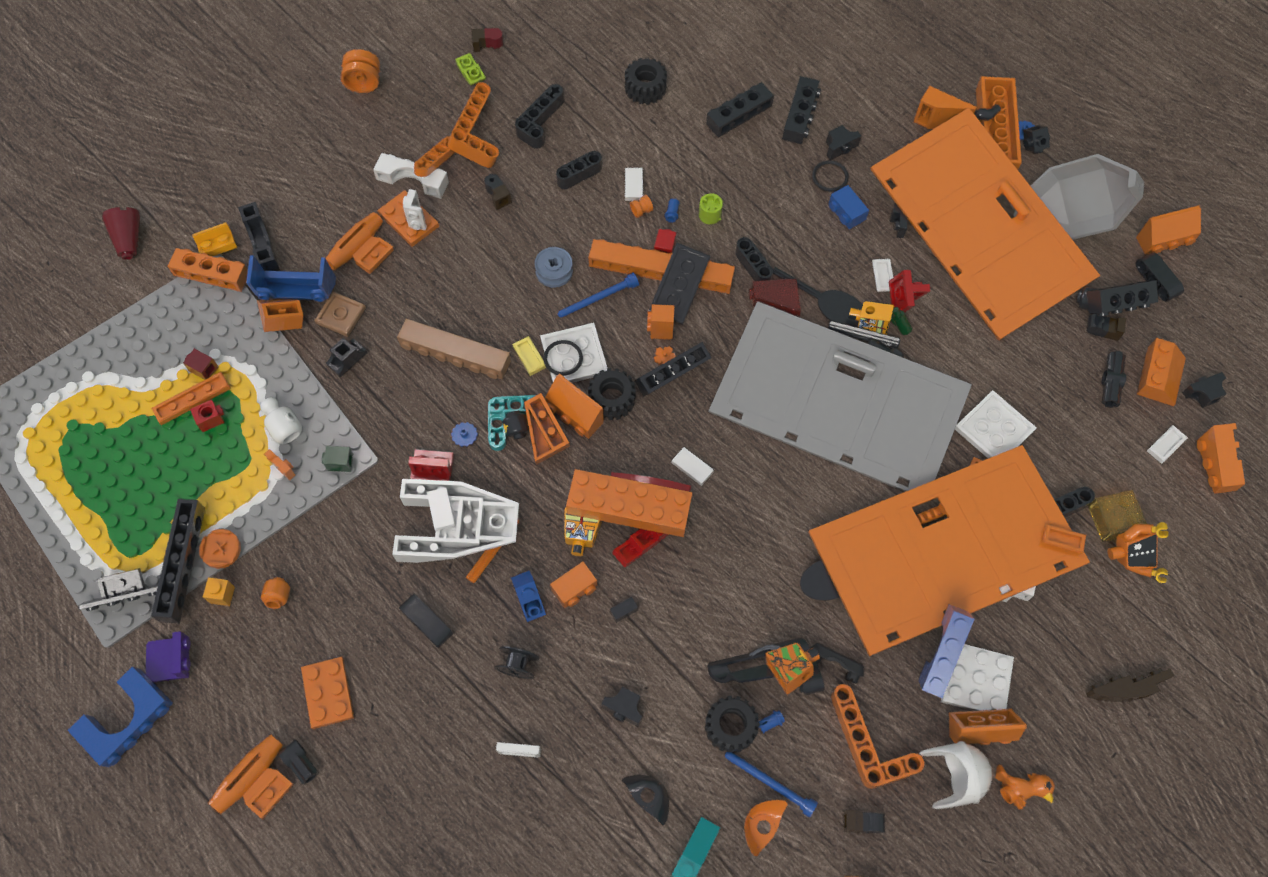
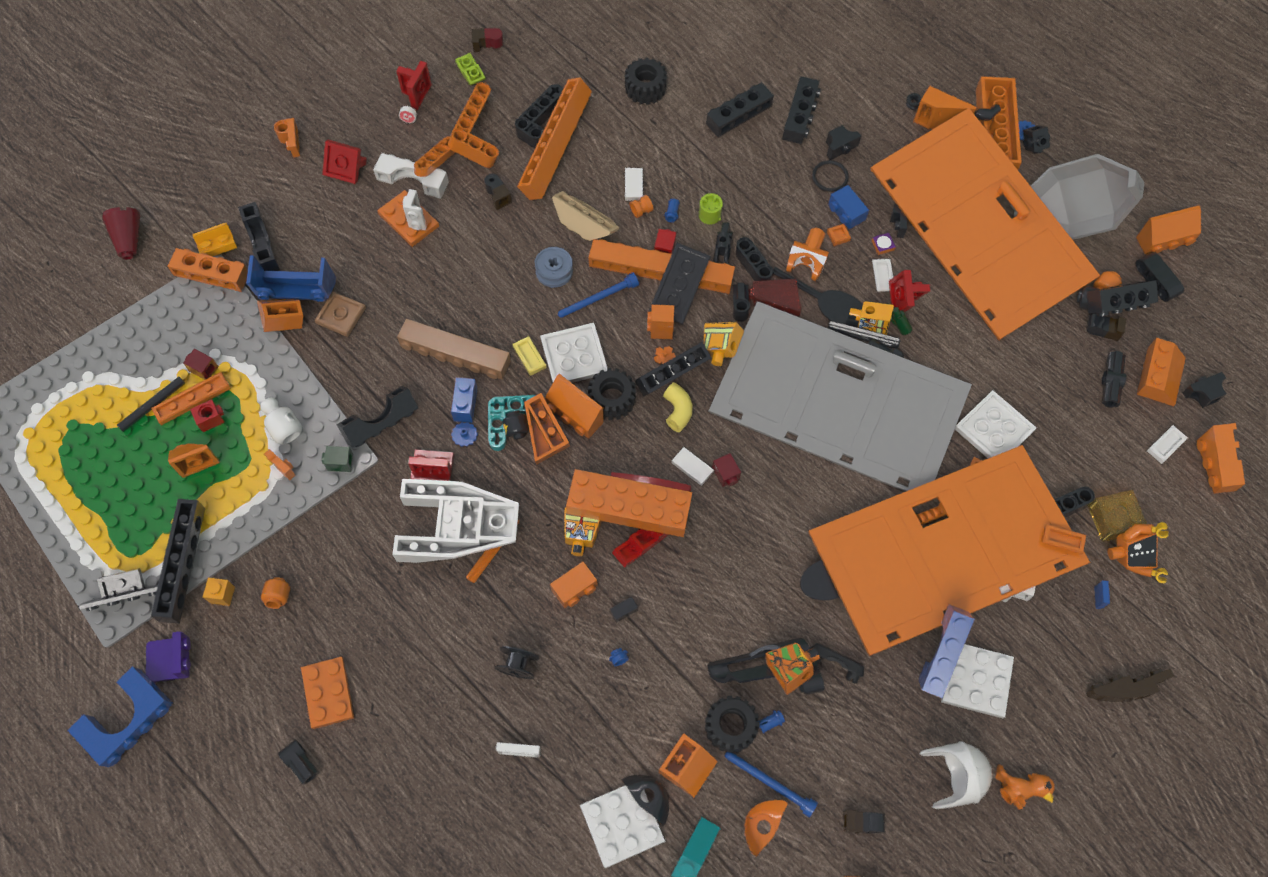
(146, 407): none -> black piece
(191, 459): none -> orange slope
(220, 548): orange tile -> none
(254, 781): orange plate -> none
(288, 134): none -> orange plate
(342, 161): none -> red bracket
(345, 355): black brick -> none
(360, 71): orange wheel -> none
(361, 246): orange plate -> none
(398, 405): none -> black arch
(407, 114): none -> tile
(414, 83): none -> red bracket
(426, 620): black beam -> none
(440, 509): white tile -> none
(464, 400): none -> brick
(528, 596): blue slope -> none
(554, 139): none -> orange brick
(563, 342): black tyre -> none
(579, 170): black beam -> none
(582, 217): none -> tan wedge
(619, 657): none -> blue plate
(620, 826): none -> white plate
(624, 706): black brick -> none
(682, 407): none -> light yellow cylinder
(688, 765): none -> orange slope
(722, 340): none -> light orange torso
(723, 243): none -> black hinge
(726, 470): none -> dark red brick
(741, 301): none -> black piece
(809, 253): none -> orange connector
(839, 234): none -> orange tile
(866, 744): orange beam -> none
(883, 243): none -> tile
(914, 96): none -> black bush
(985, 726): orange slope -> none
(1102, 595): none -> blue piece
(1107, 279): none -> orange head

